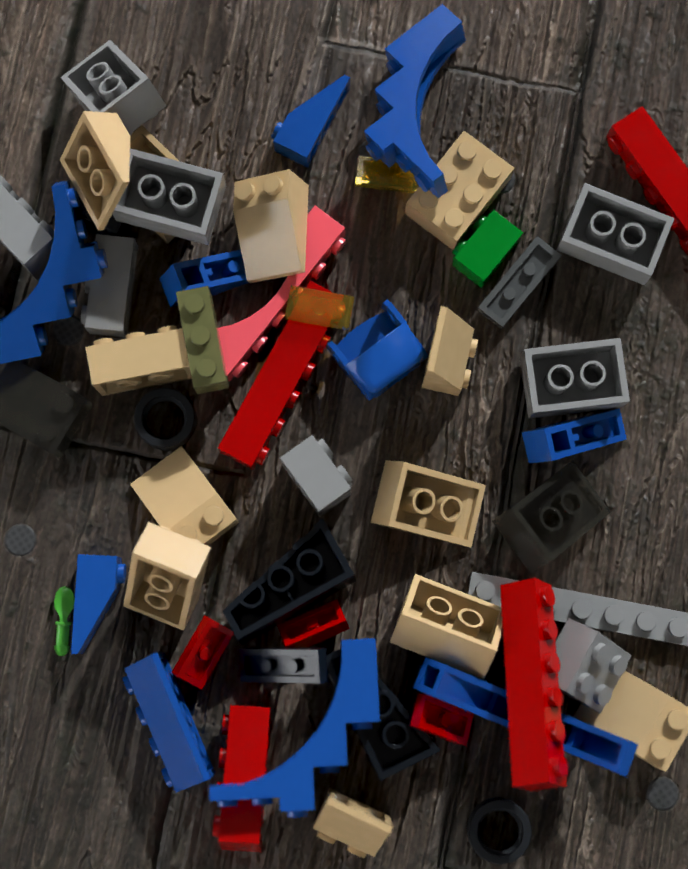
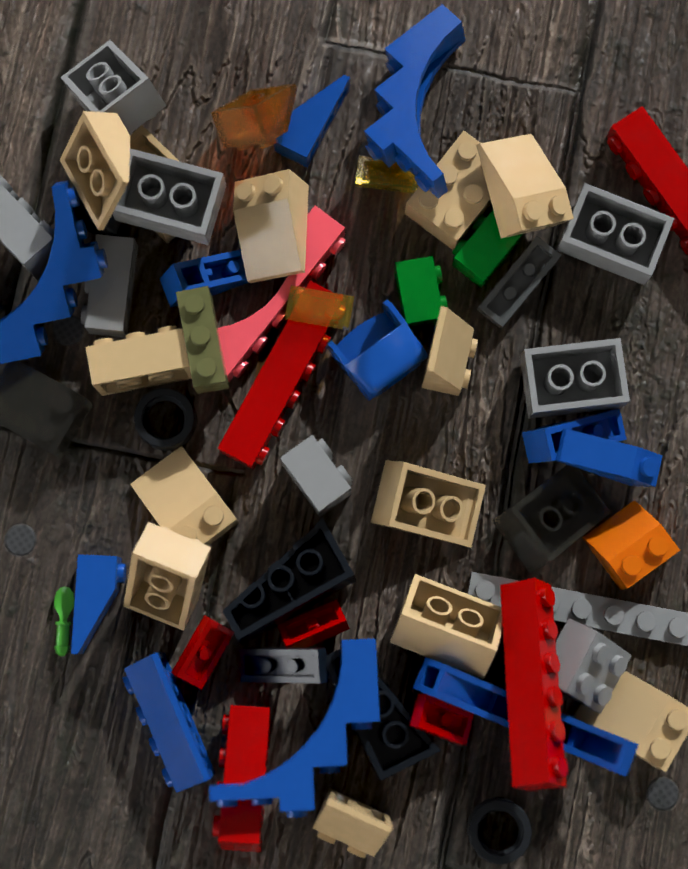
(255, 117): none -> clear orange slope
(419, 291): none -> green brick
(523, 186): none -> tan slope
(609, 458): none -> blue slope
(630, 545): none -> orange slope

